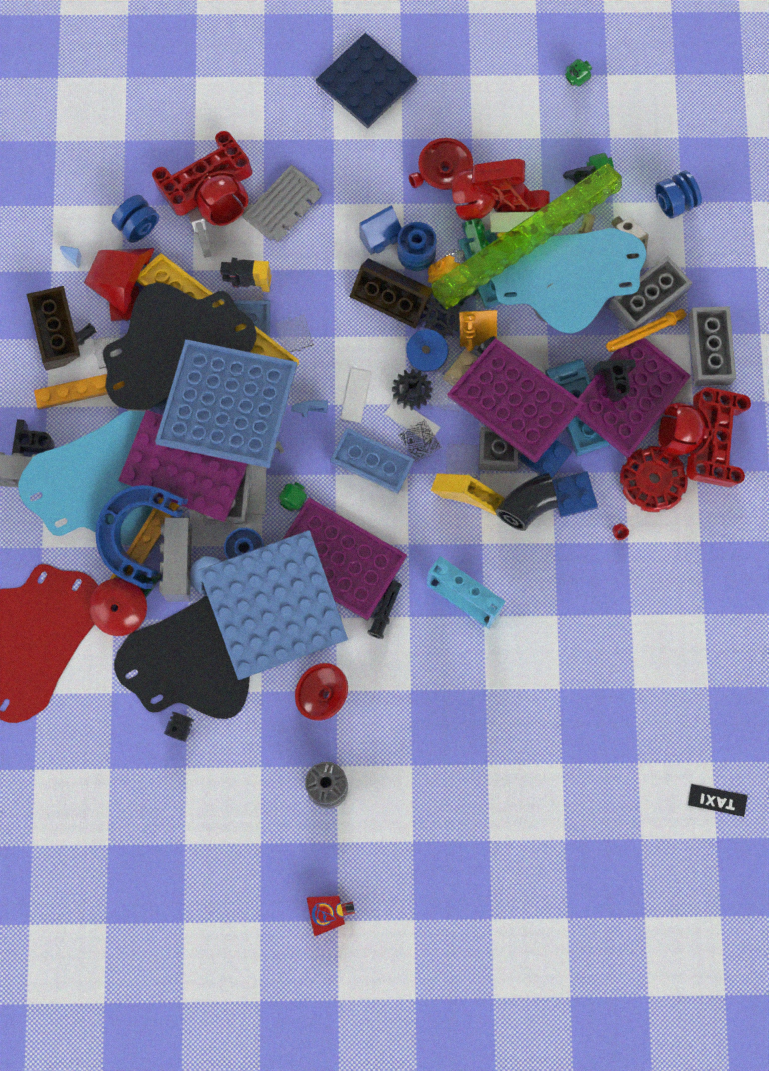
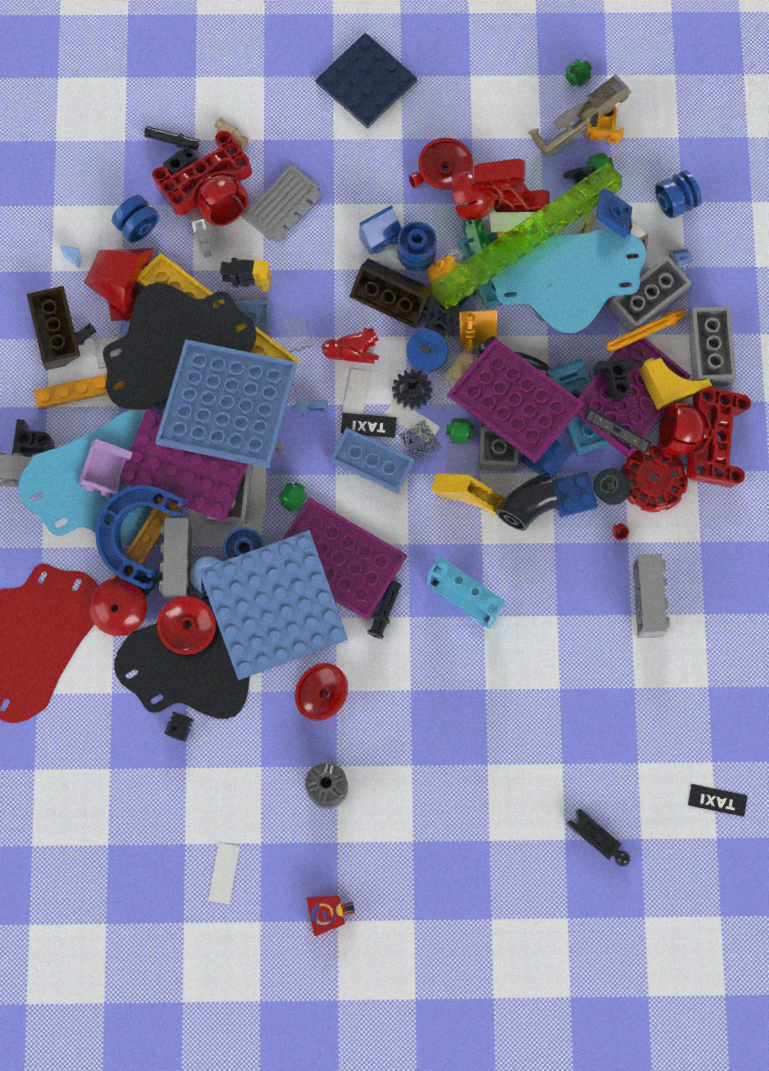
(103, 468): none -> lavender panel
(172, 626): none -> red dish
(179, 140): none -> black pin
(180, 160): none -> black leg
(224, 873): none -> white sticker
(241, 139): none -> tan pin
(352, 347): none -> red animal
(369, 424): none -> black sticker
(460, 430): none -> green head
(544, 367): none -> black tyre
(598, 838): none -> black plate
(599, 101): none -> dark tan plate
(605, 128): none -> light orange pin
(606, 481): none -> black wheel
(614, 212): none -> blue plate
(617, 430): none -> sticker
(650, 596): none -> light grey brick
(666, 386): none -> yellow arch
(680, 257): none -> medium blue slope

